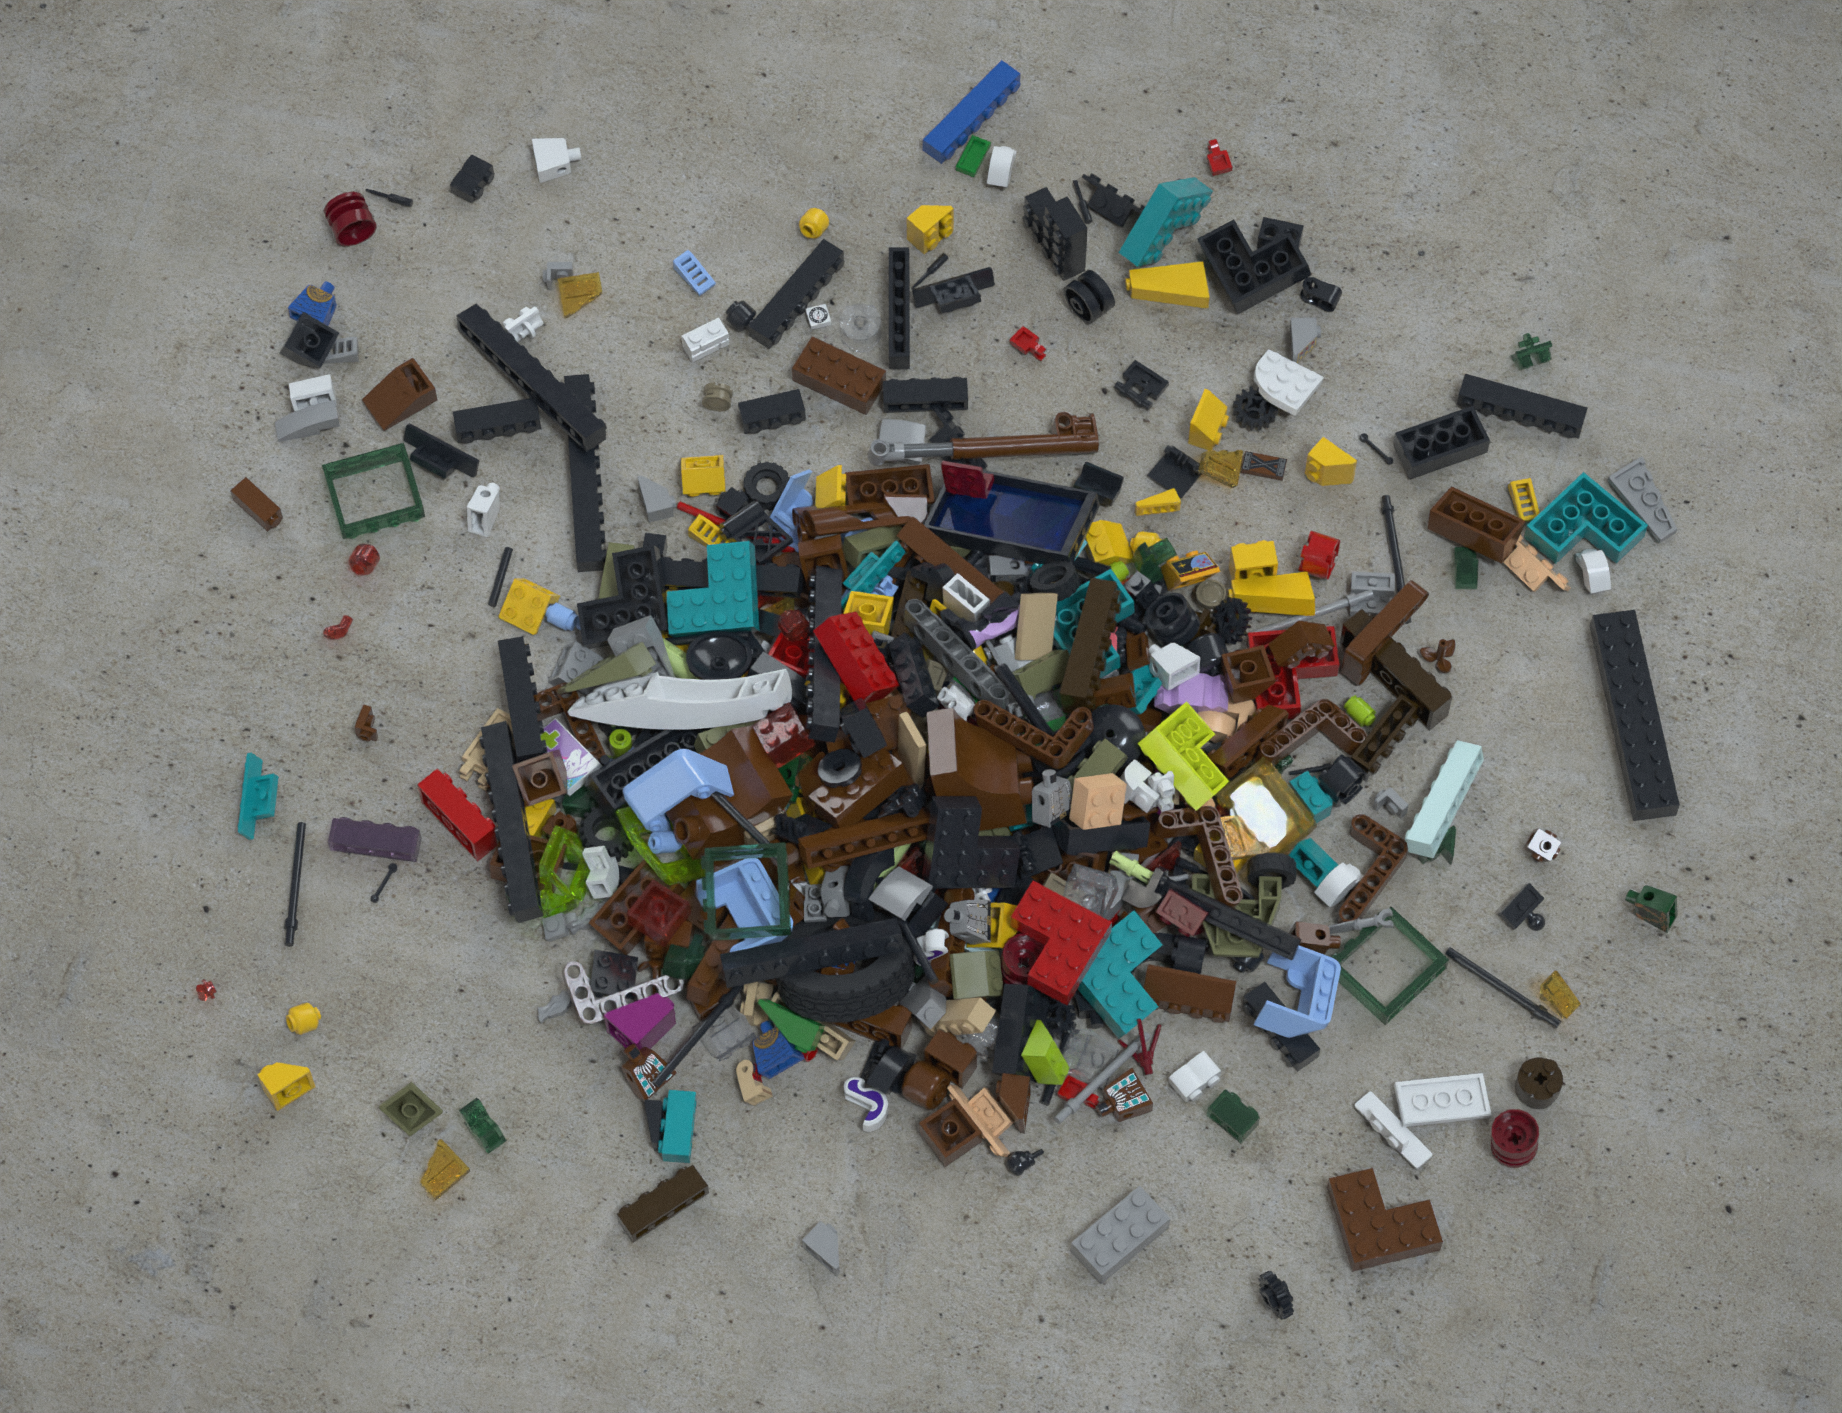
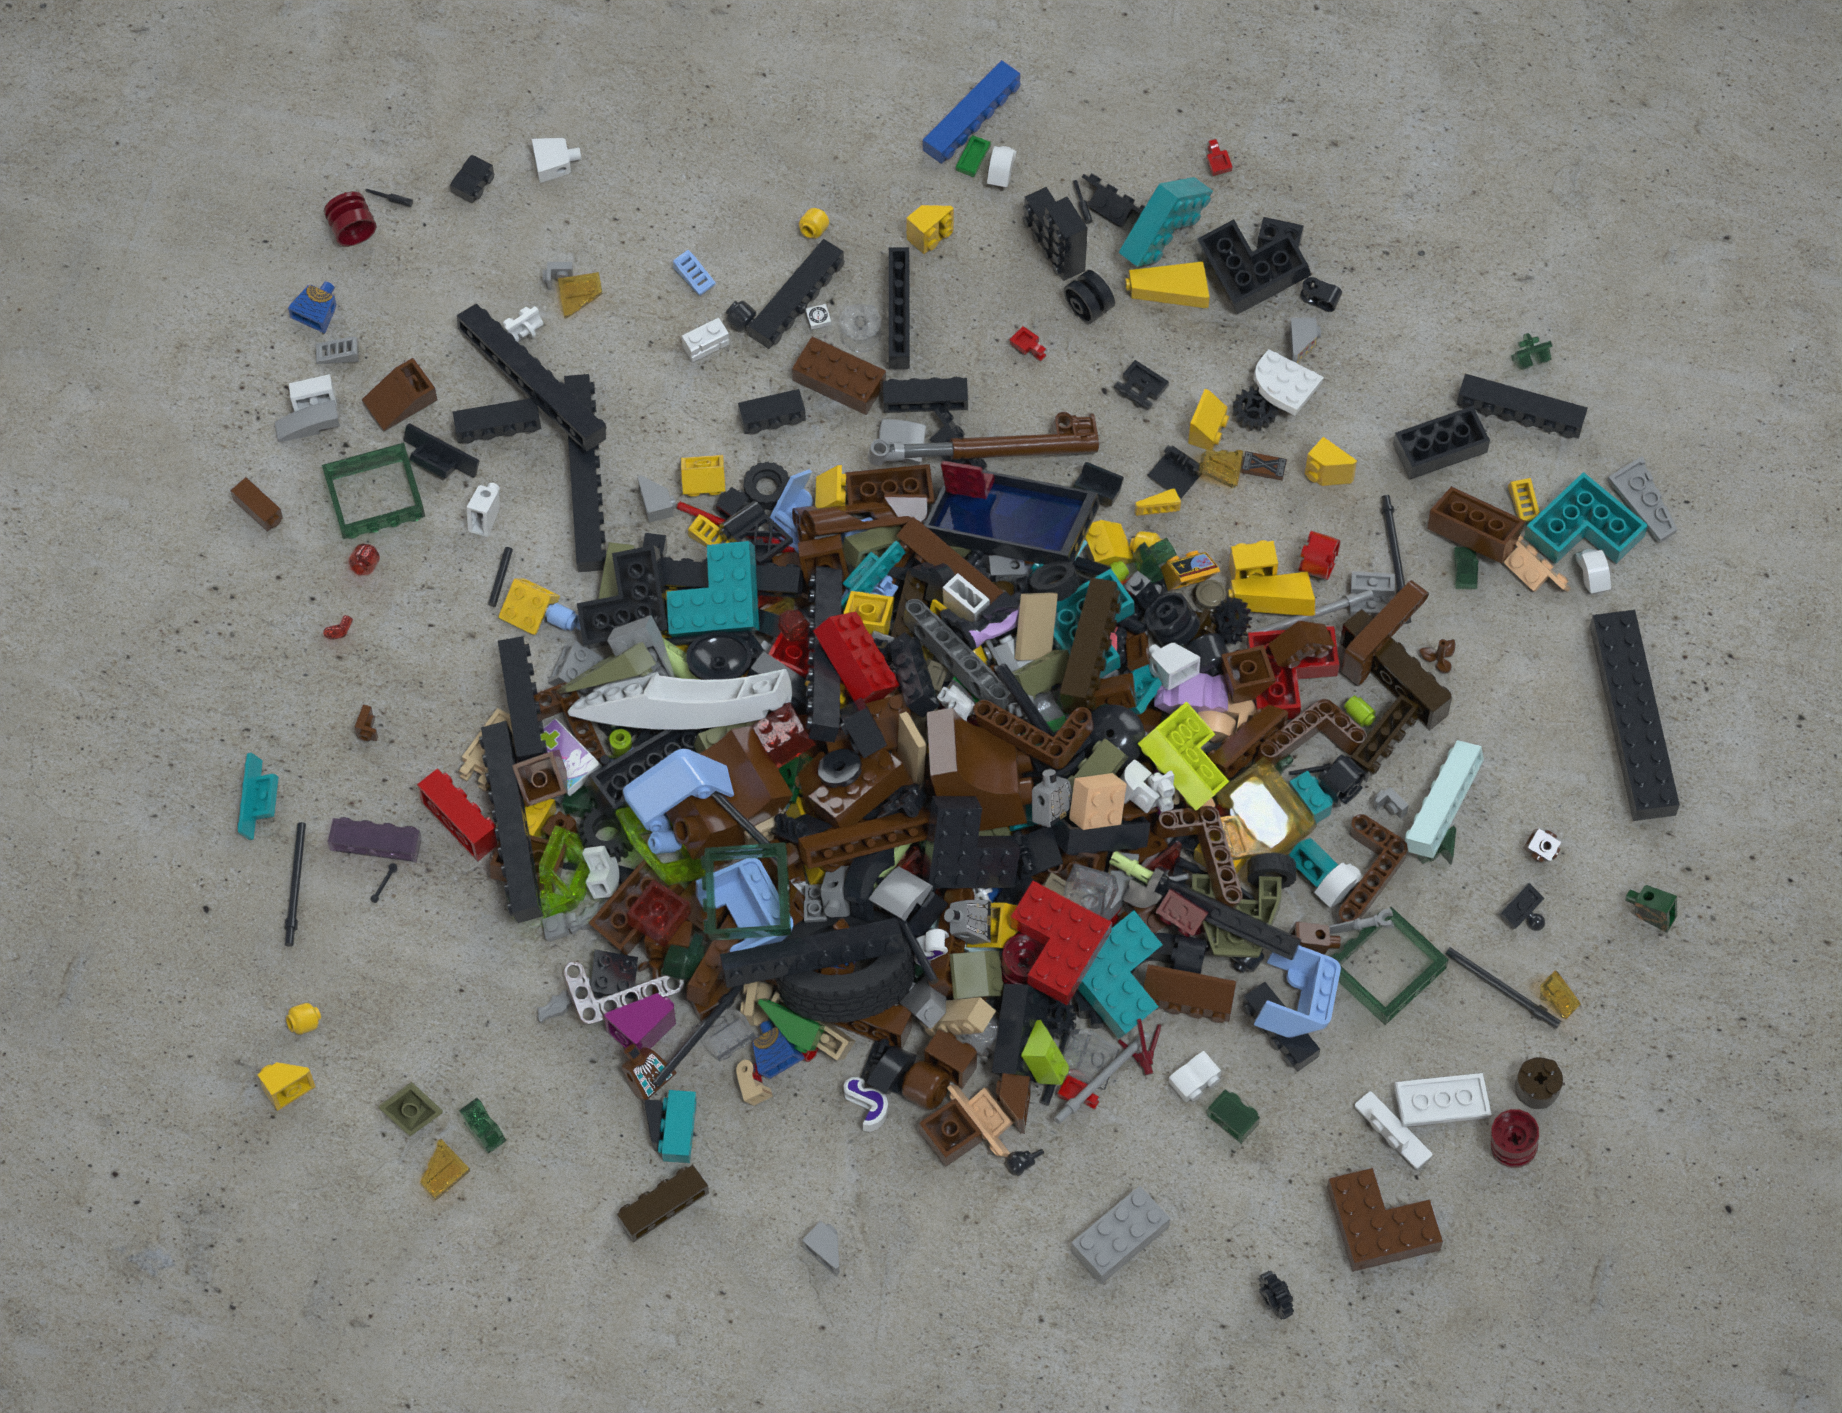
(205, 990): clear red plate -> none
(309, 342): black slope -> none
(717, 397): dark tan wheel -> none
(932, 268): black piece -> none
(955, 291): black bracket -> none
(1125, 1098): torso -> none
(1364, 438): black hinge -> none

